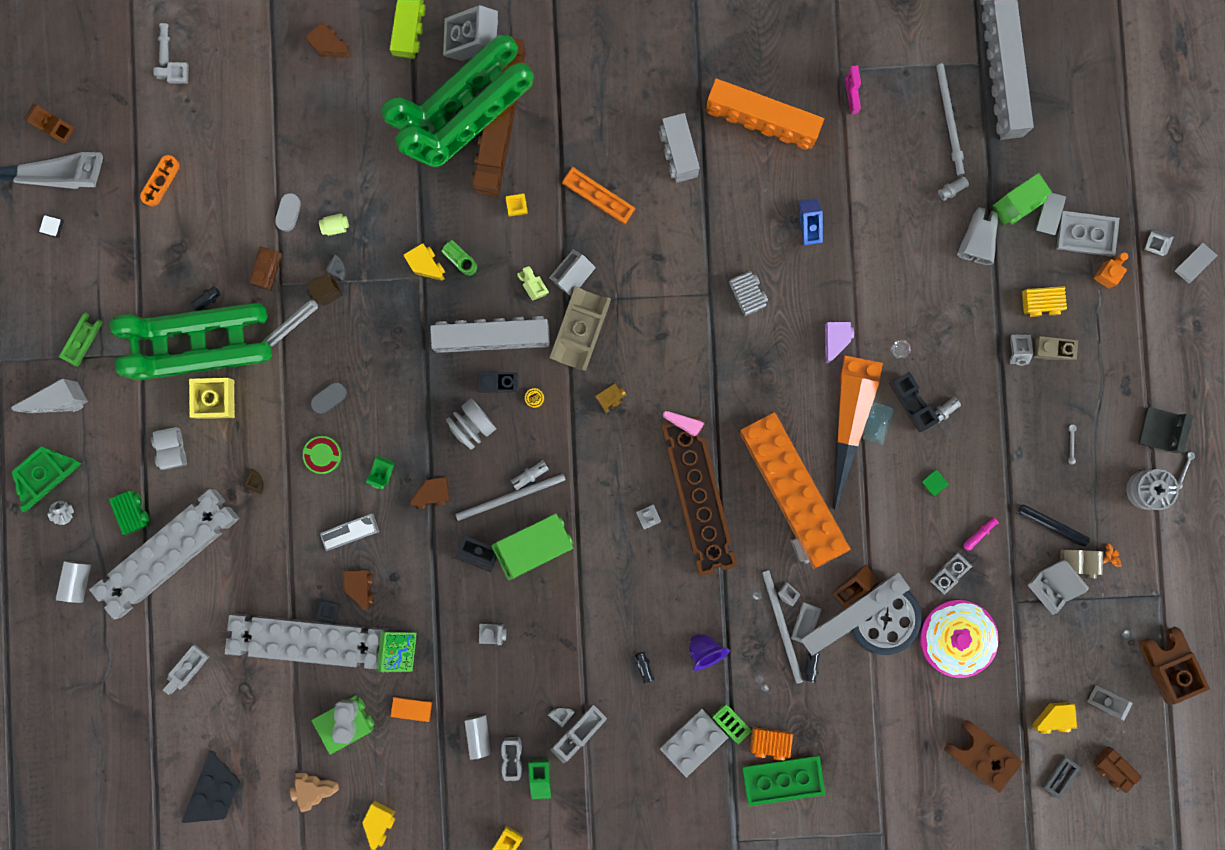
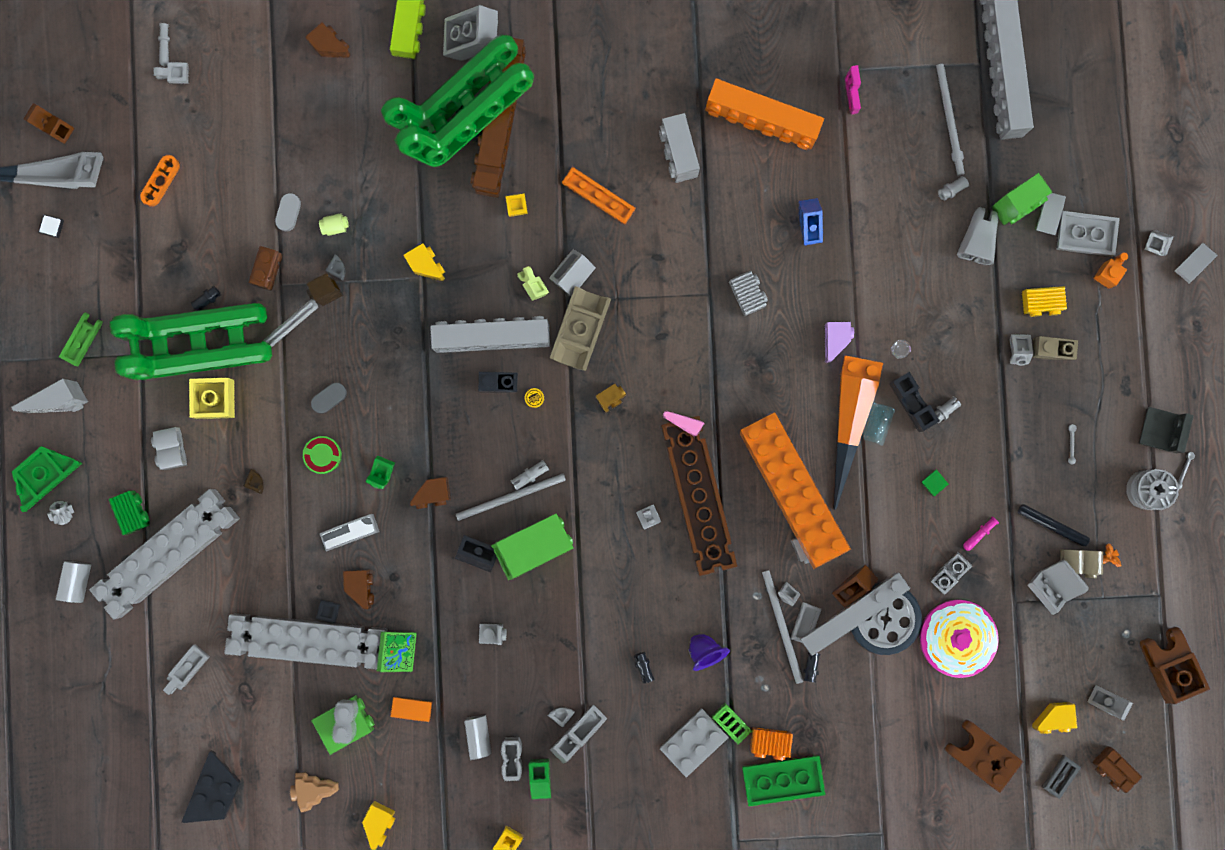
(459, 258): bright green piece -> none
(470, 424): light grey wheel -> none

